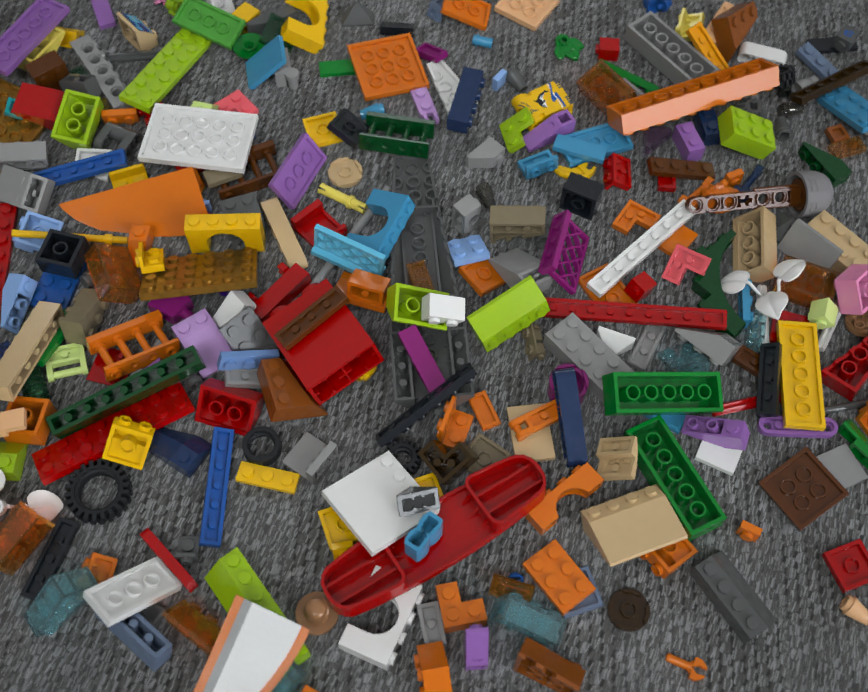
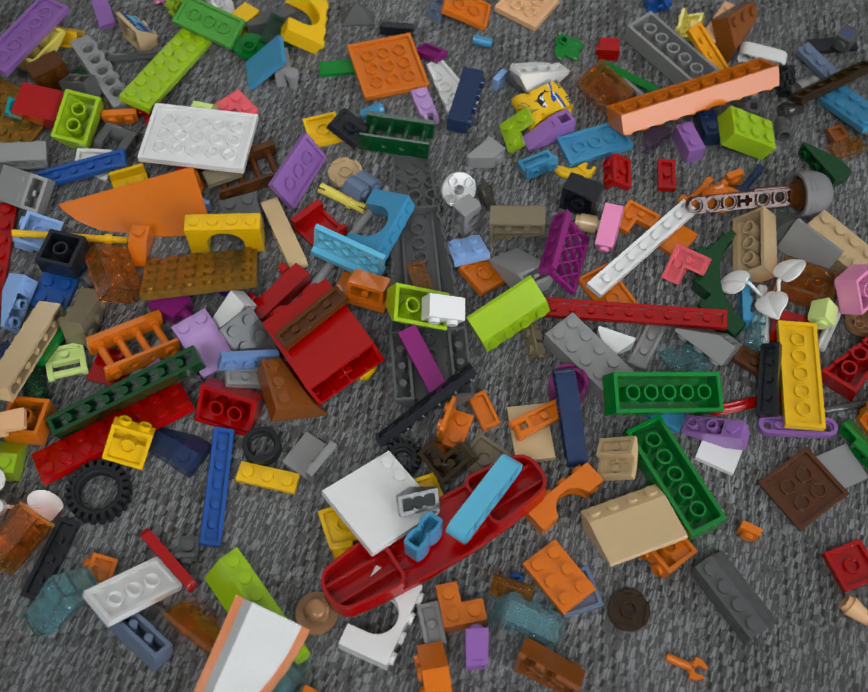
(150, 260): yellow bracket -> none
(361, 185): none -> sand blue brick
(457, 187): none -> white plate
(484, 498): none -> medium azure beam
(536, 74): none -> white wedge
(580, 148): dark azure tile -> none
(587, 222): none -> tan brick
(609, 228): none -> bright pink brick
(640, 287): red brick -> none
(680, 168): reddish brown plate -> none

